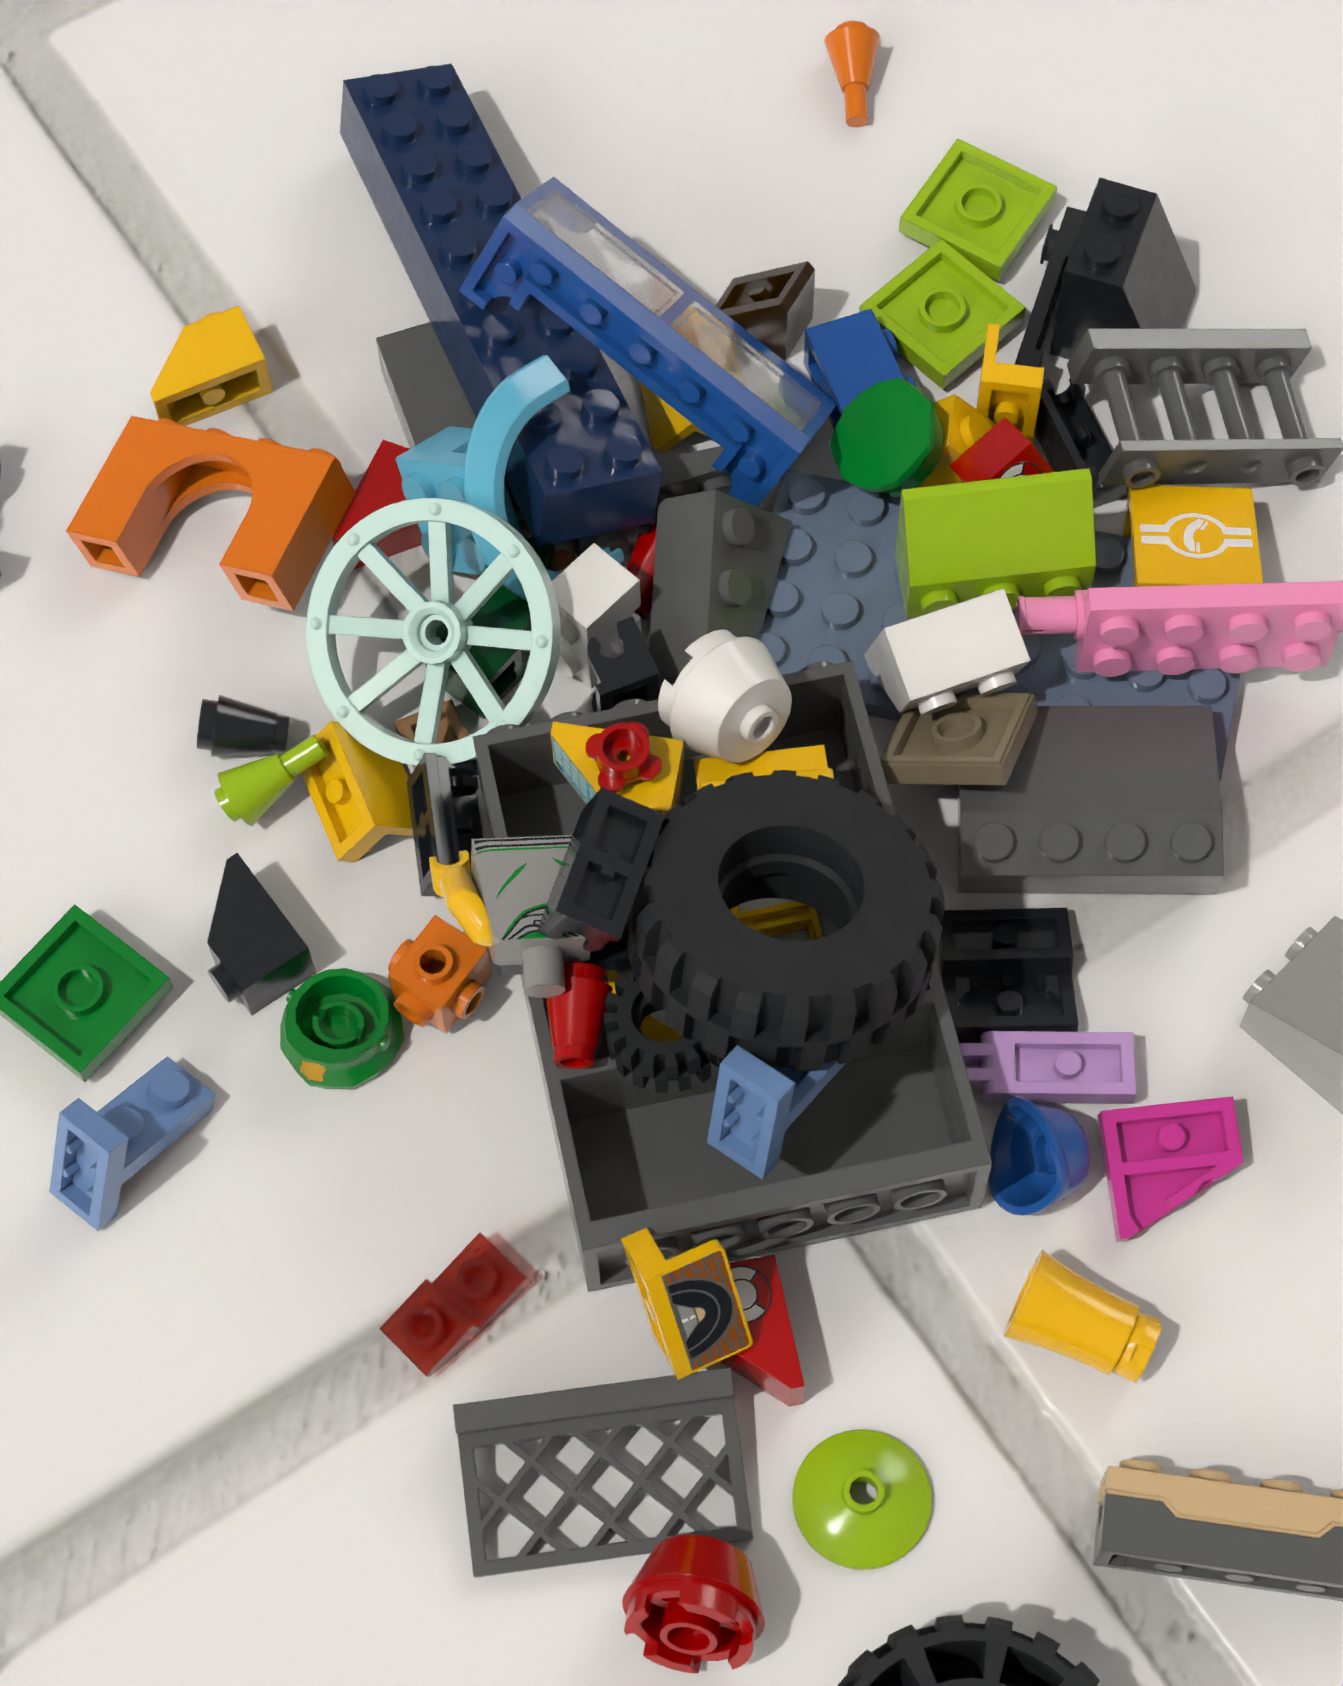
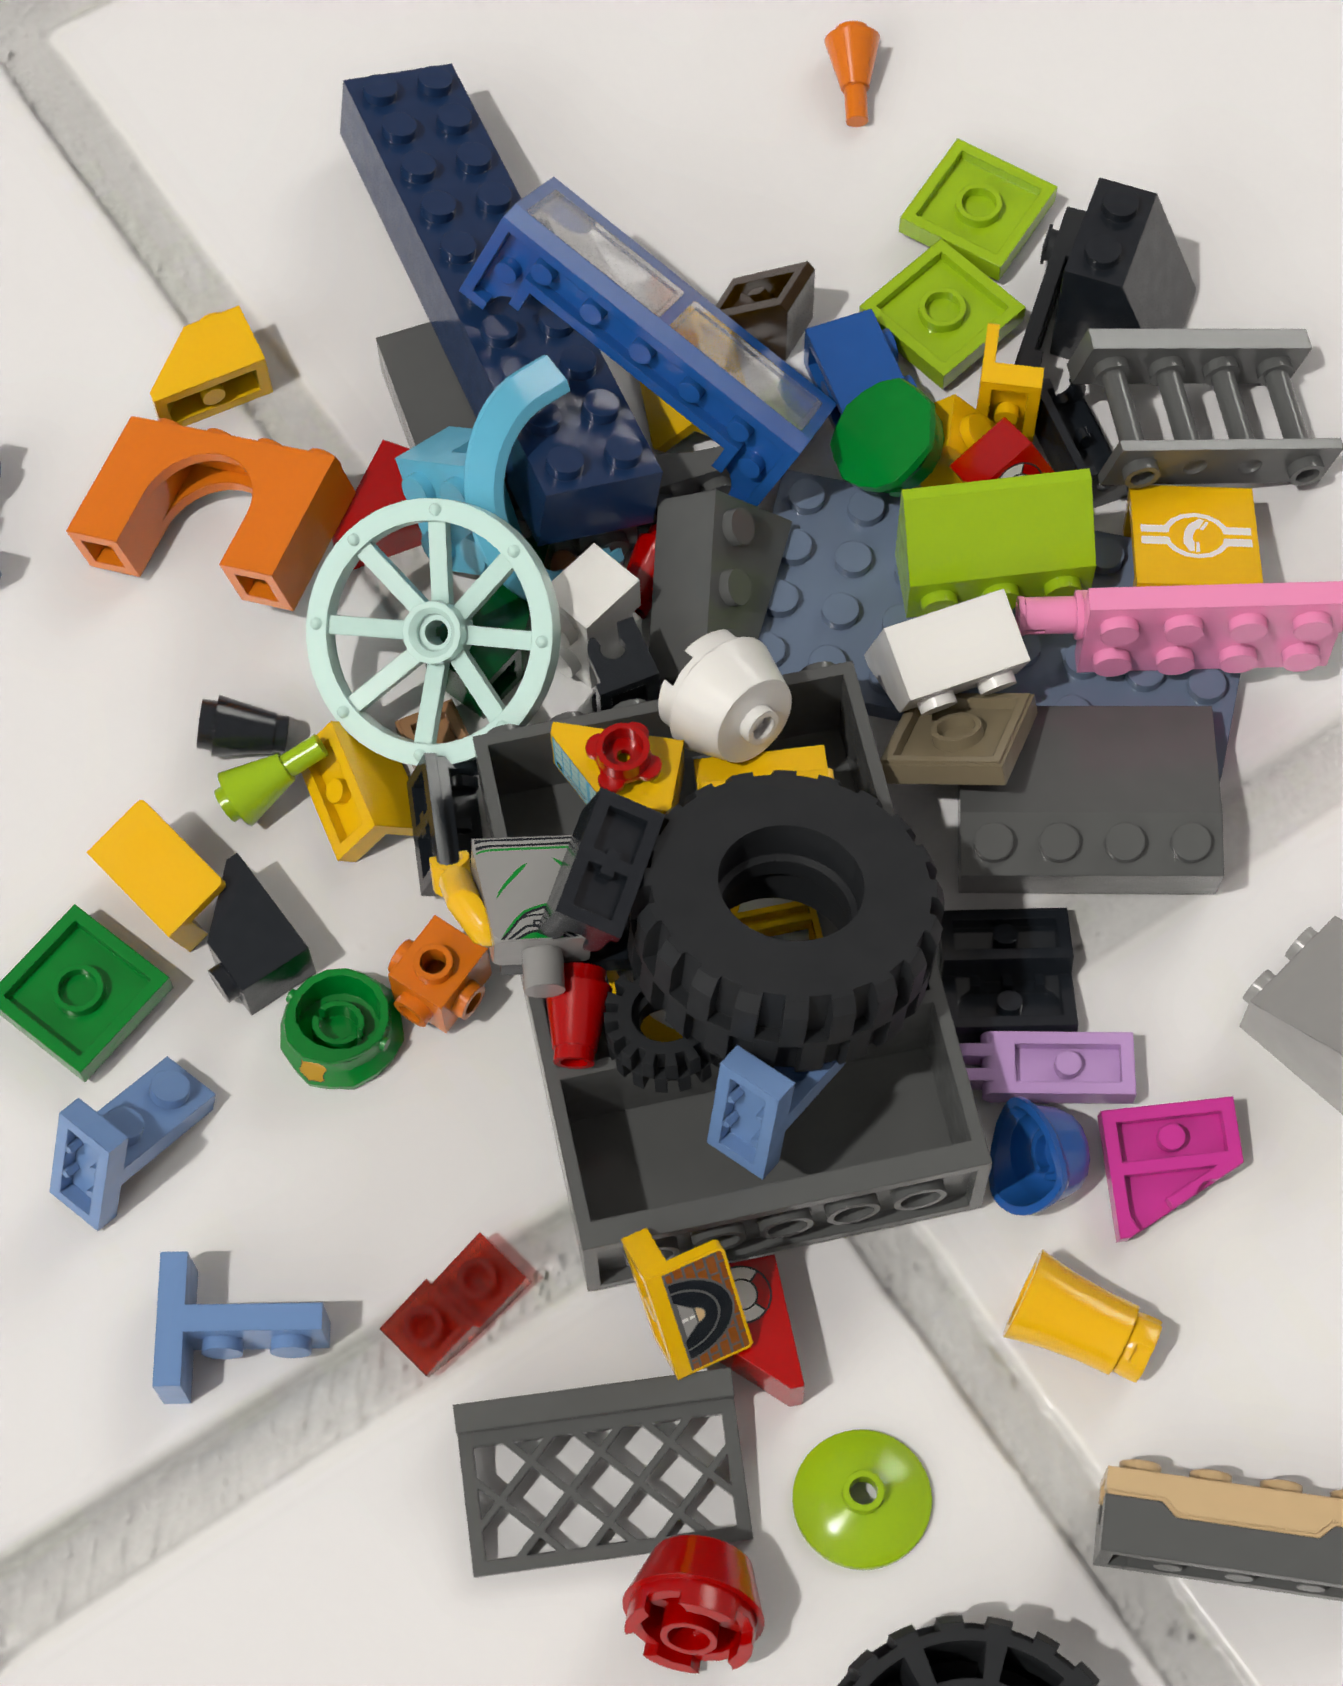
(159, 872): none -> yellow panel
(221, 1329): none -> medium blue bracket

